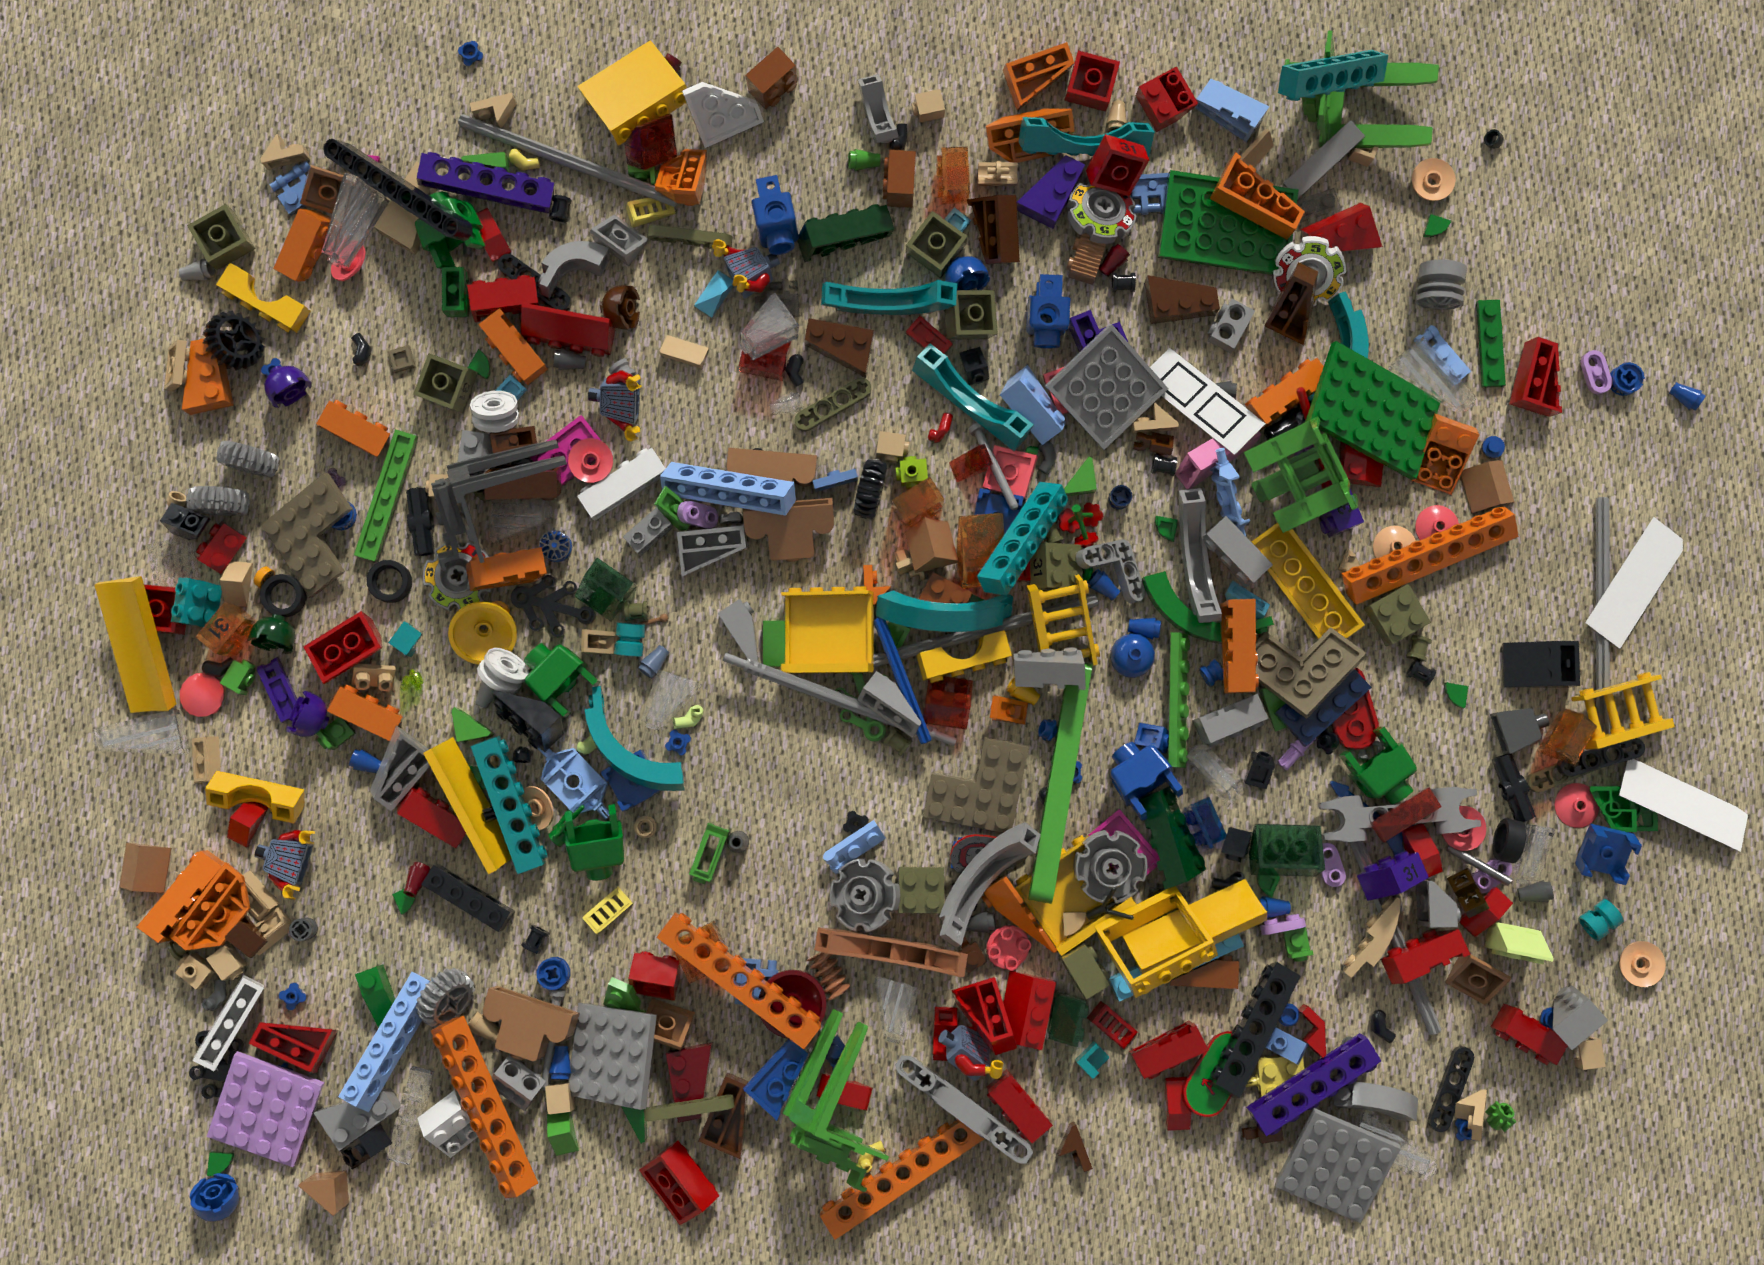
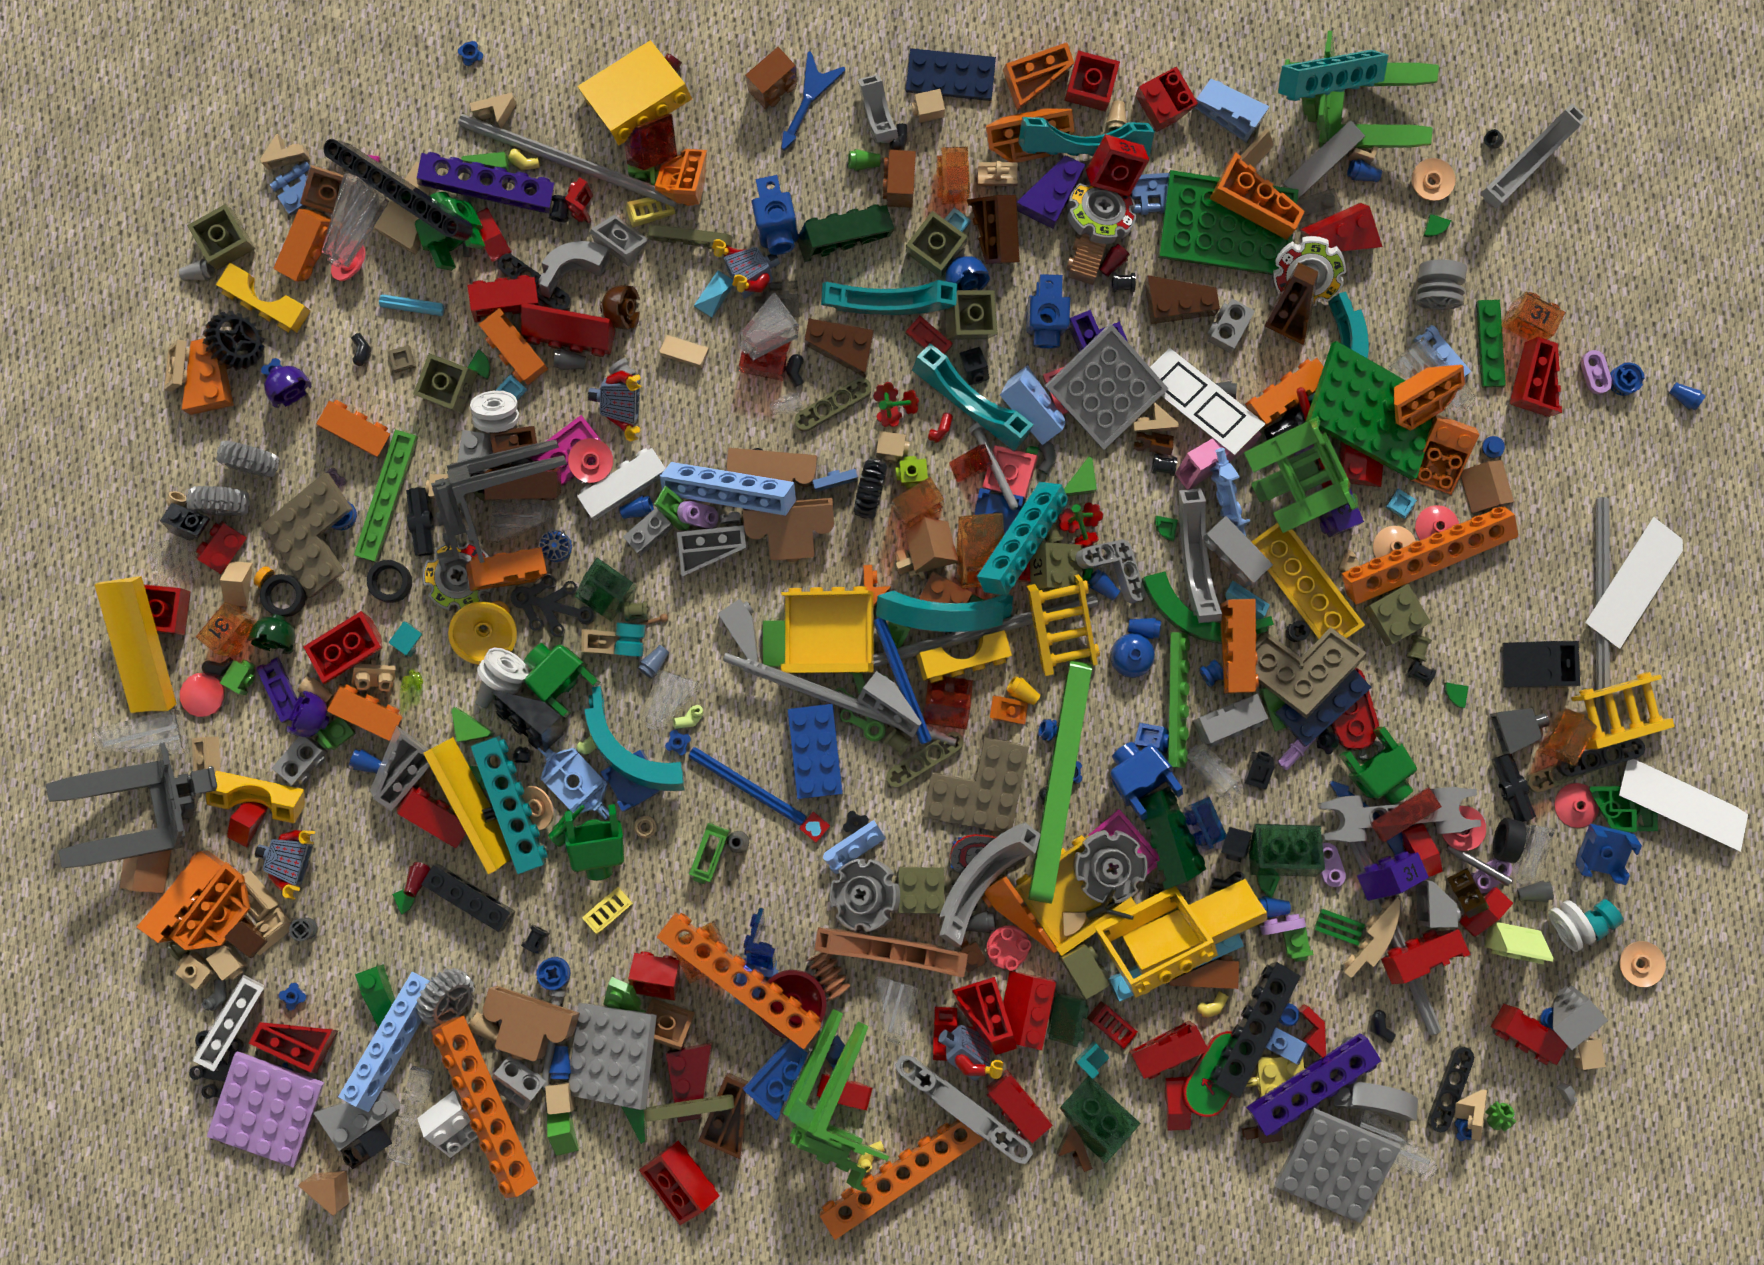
(165, 800): none -> dark grey piece
(195, 602): teal plate -> none
(215, 1197): blue cylinder -> none
(219, 1162): green tile -> none
(296, 755): none -> light grey brick
(315, 687): none -> tan cone
(411, 305): none -> medium azure axle
(455, 292): green brick -> none
(577, 199): none -> red bracket
(637, 508): none -> blue cone
(720, 112): white plate -> none
(747, 786): none -> blue axle
(759, 954): none -> clear blue bracket
(814, 86): none -> blue piece
(814, 826): none -> red tile
(815, 751): none -> blue brick
(889, 411): none -> red plant
(926, 762): none -> olive beam
(952, 73): none -> dark blue plate
(1049, 667): light grey wedge -> none
(1099, 1119): none -> clear green slope
(1121, 493): dark blue wheel -> none
(1214, 1008): none -> light yellow arm
(1304, 630): none -> black bush
(1358, 933): none -> green tile
(1362, 171): none -> blue cone
(1401, 503): none -> medium azure tile
(1426, 394): none -> orange wedge
(1476, 978): medium nougat slope -> none
(1533, 317): none -> clear orange brick
(1534, 156): none -> light grey arch
(1567, 1093): none -> light grey tile
(1572, 925): none -> white wheel

